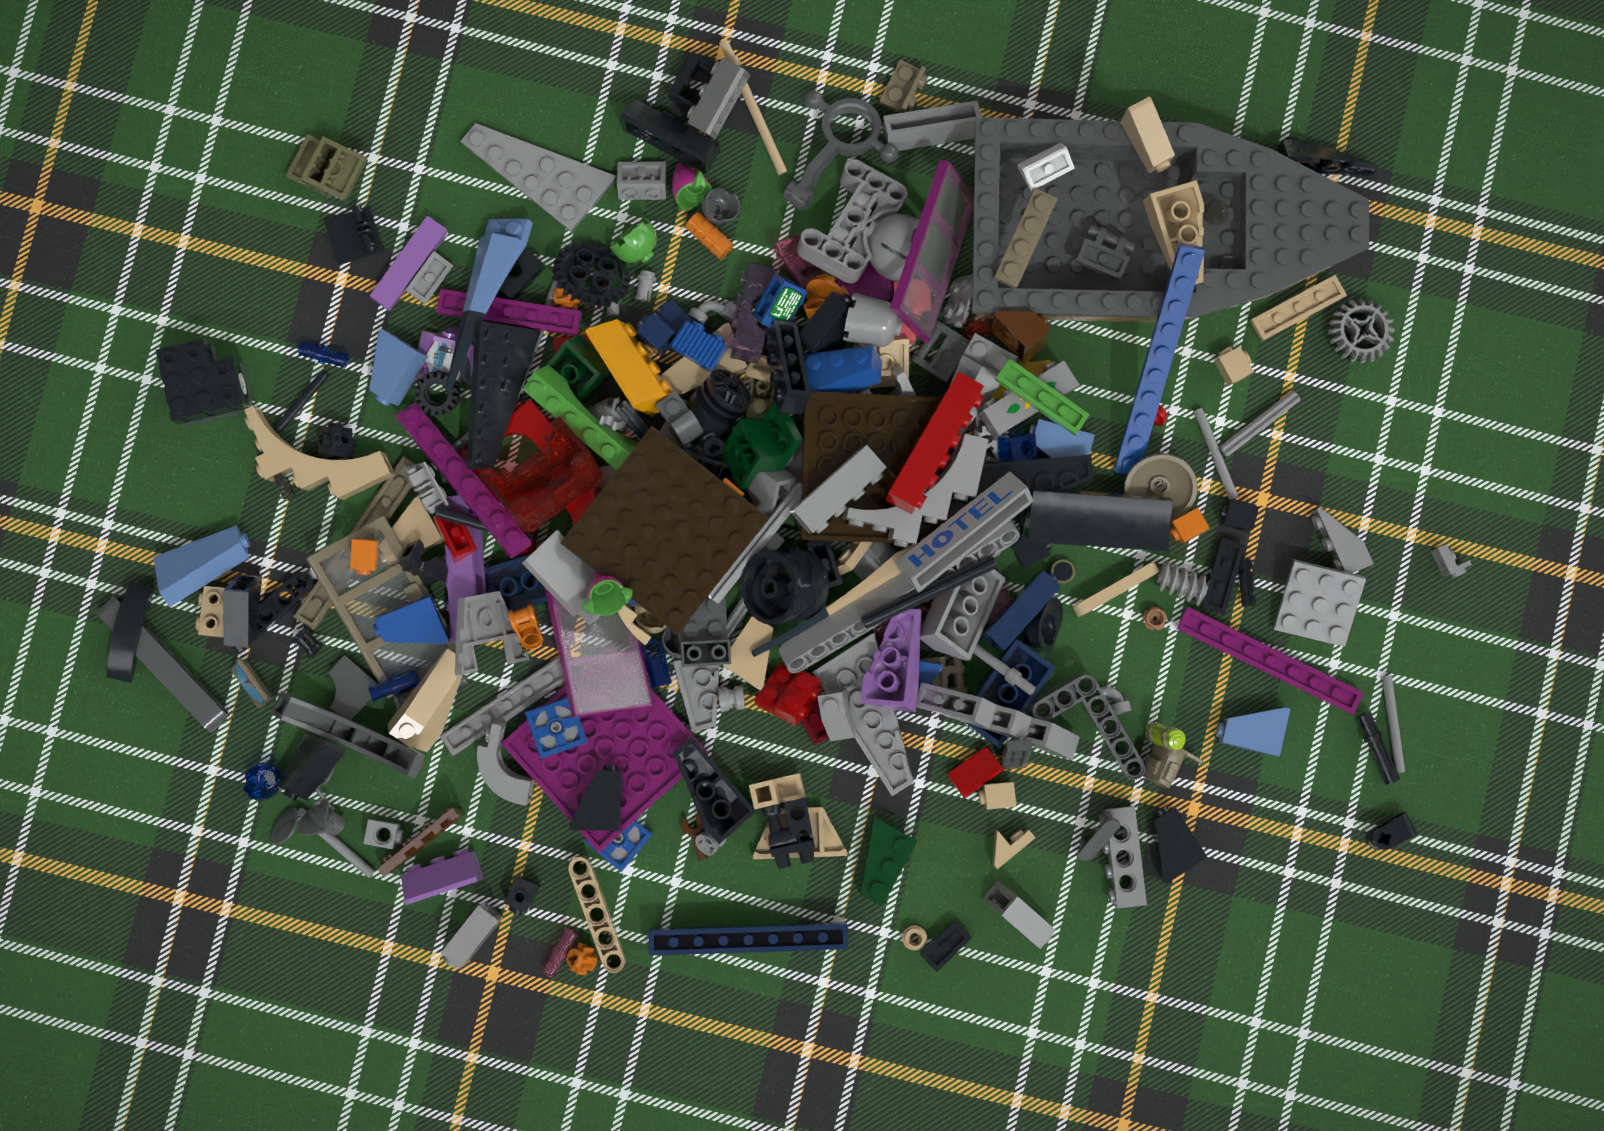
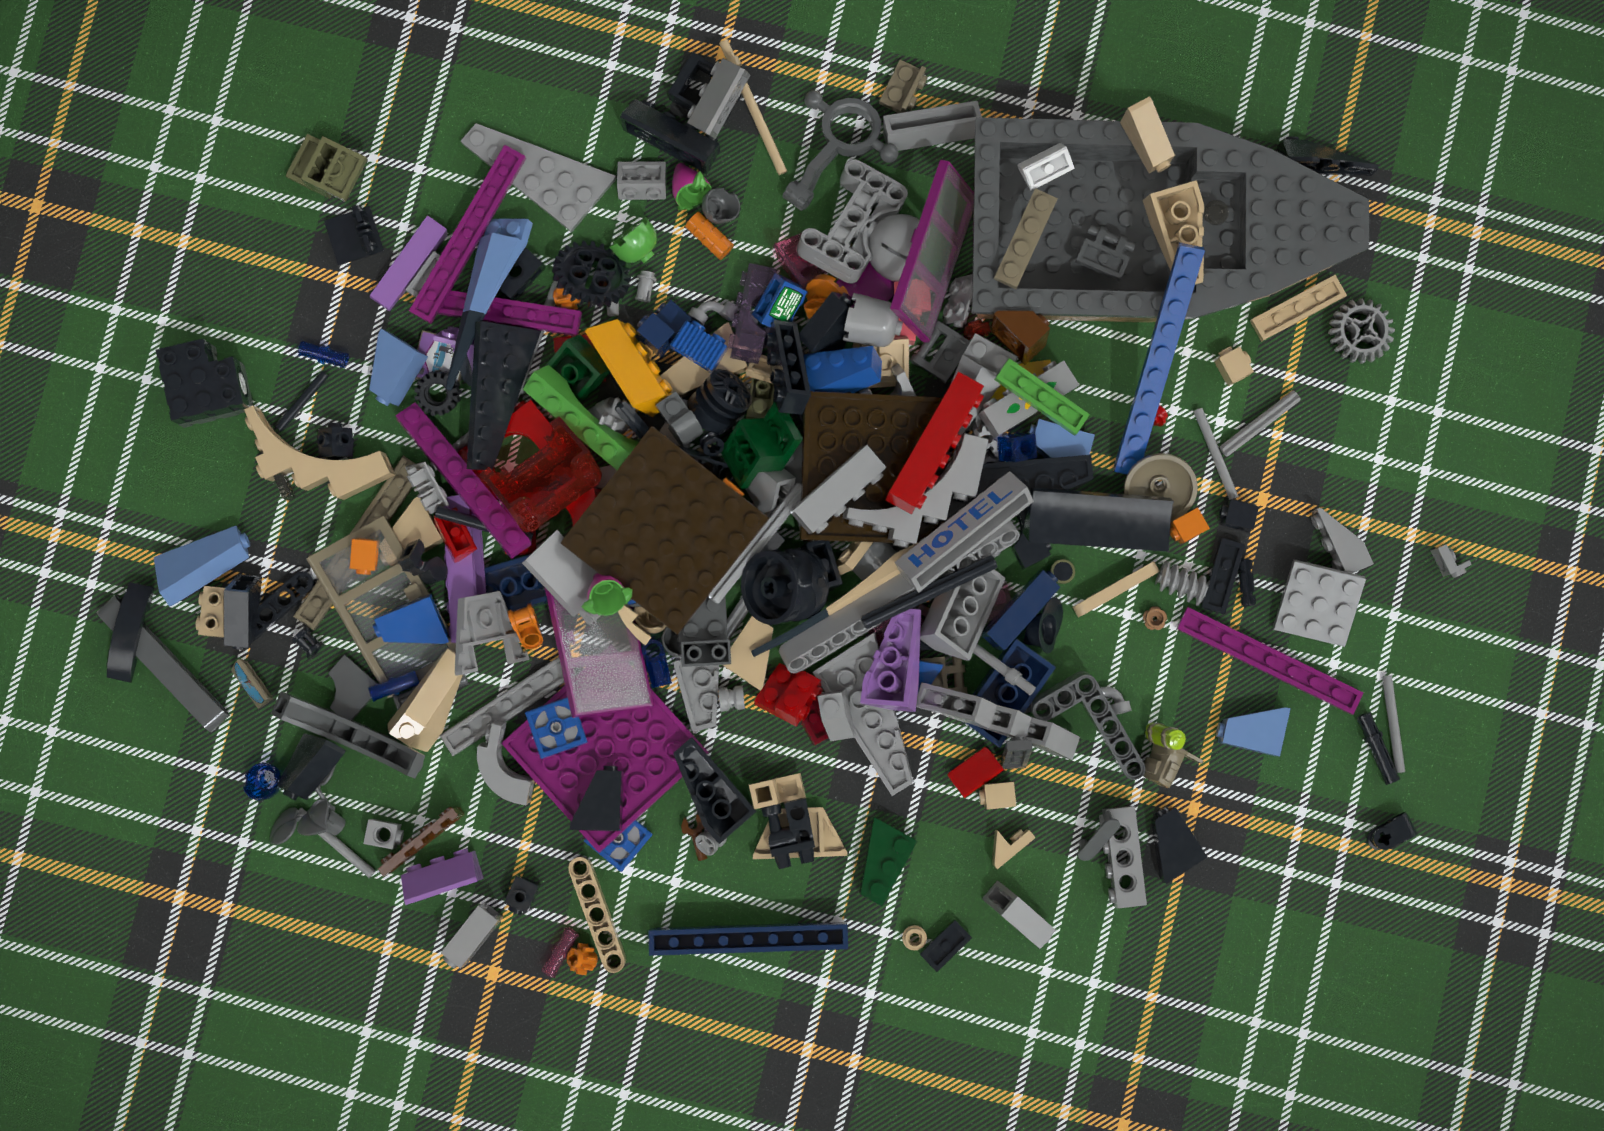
(467, 234): none -> magenta plate

